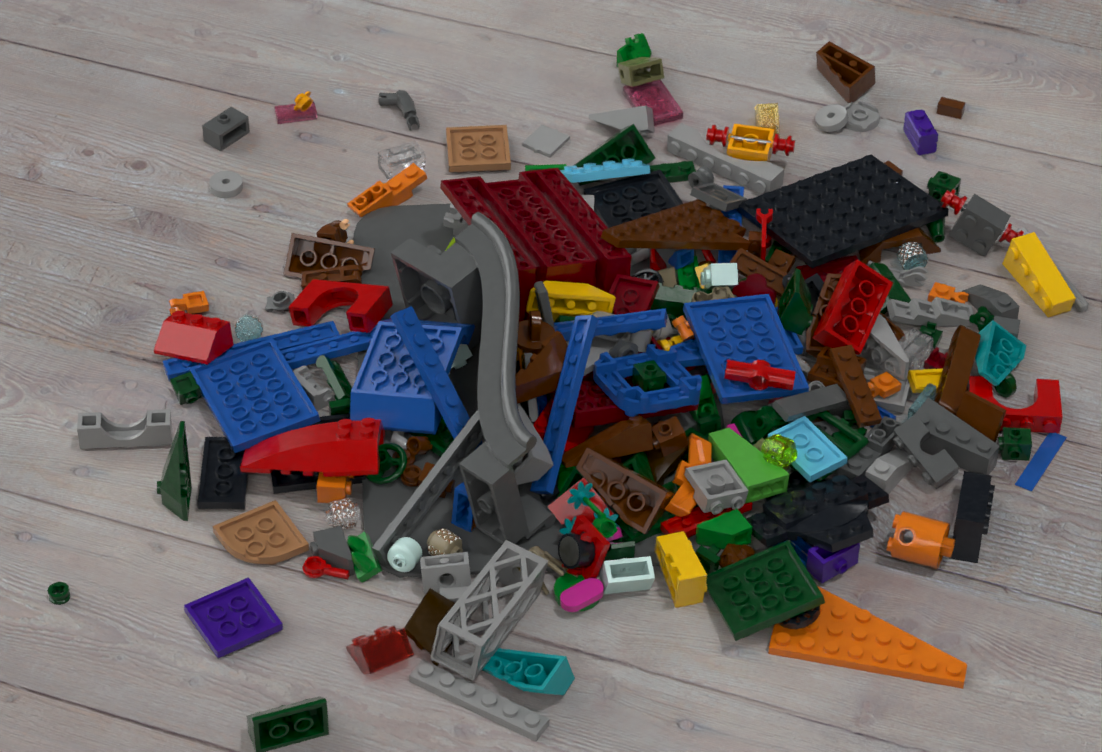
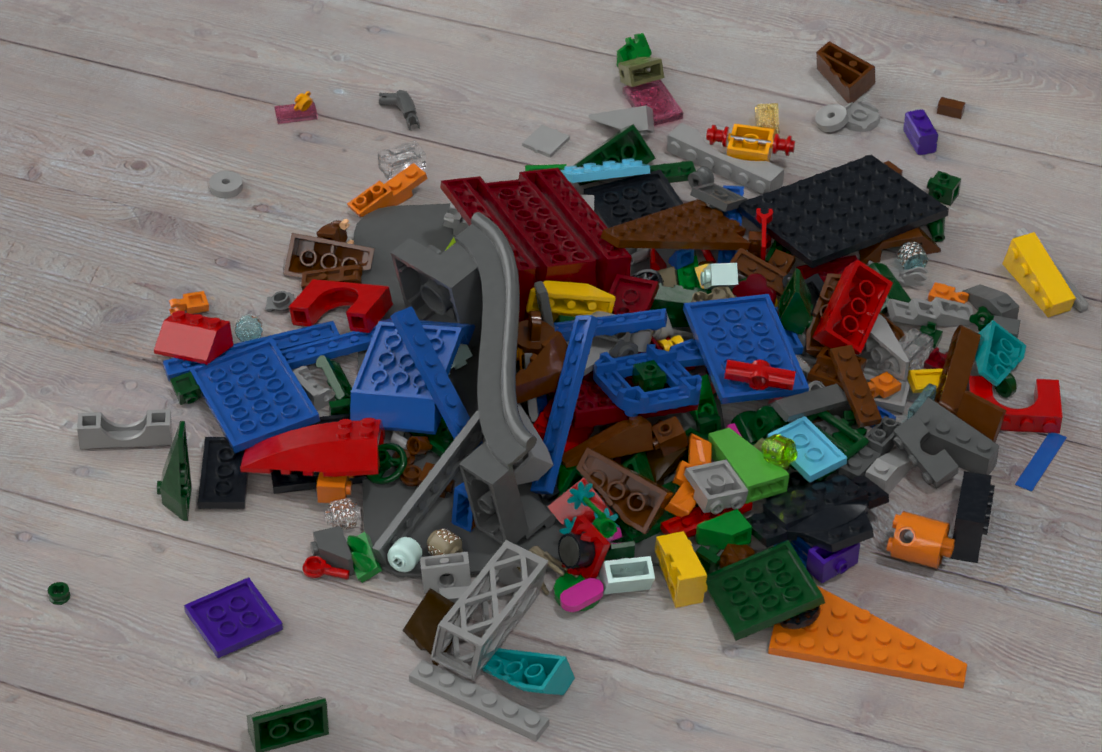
(226, 128): dark grey brick -> none
(261, 535): medium nougat plate -> none
(380, 650): clear red slope -> none
(478, 148): medium nougat plate -> none
(683, 328): orange plate -> none
(978, 223): dark grey brick -> none
(1015, 443): dark green brick -> none

